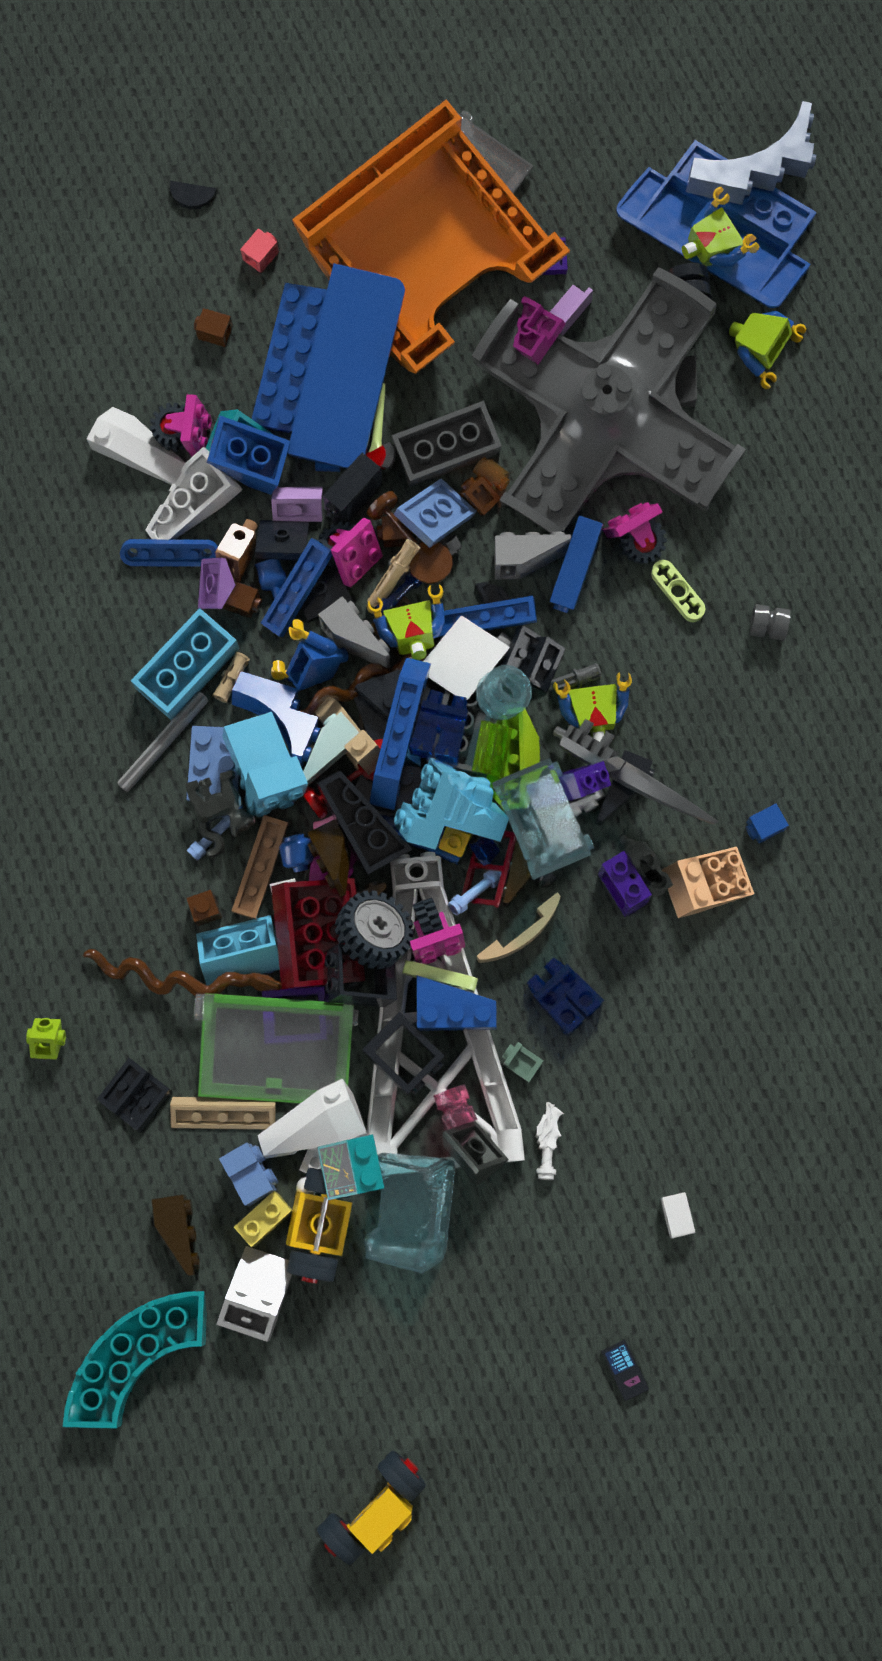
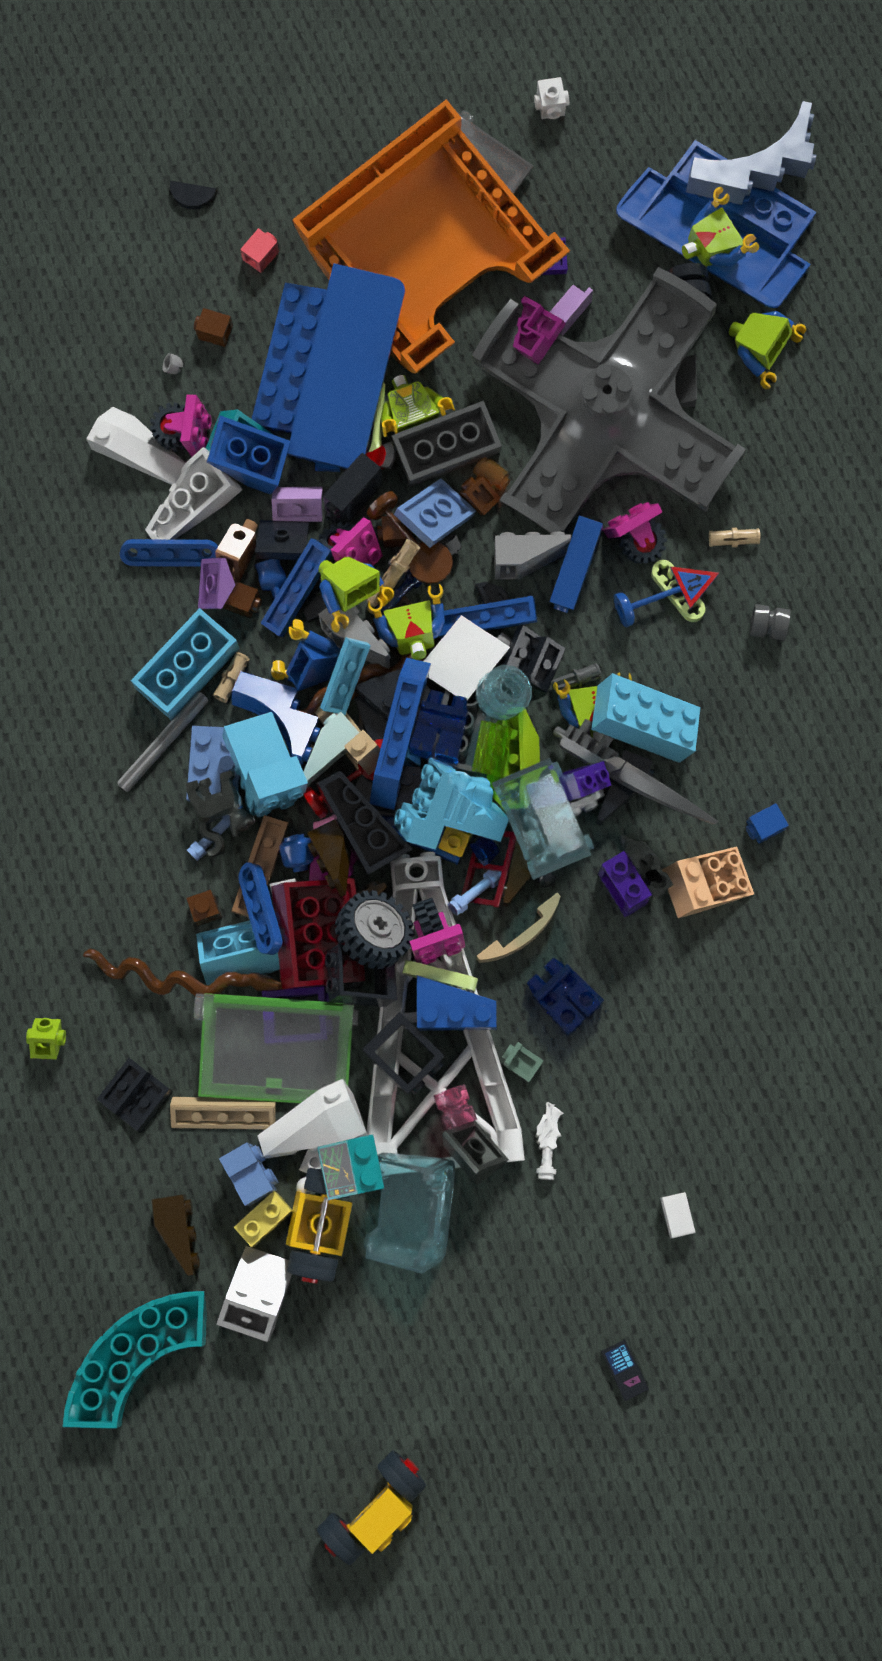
(172, 363): none -> light grey hinge
(260, 909): none -> blue plate
(345, 676): none -> medium azure tile
(349, 584): none -> lime torso
(411, 406): none -> lime torso
(551, 98): none -> white brick
(646, 718): none -> medium azure brick
(691, 584): none -> blue piece
(734, 537): none -> tan pin

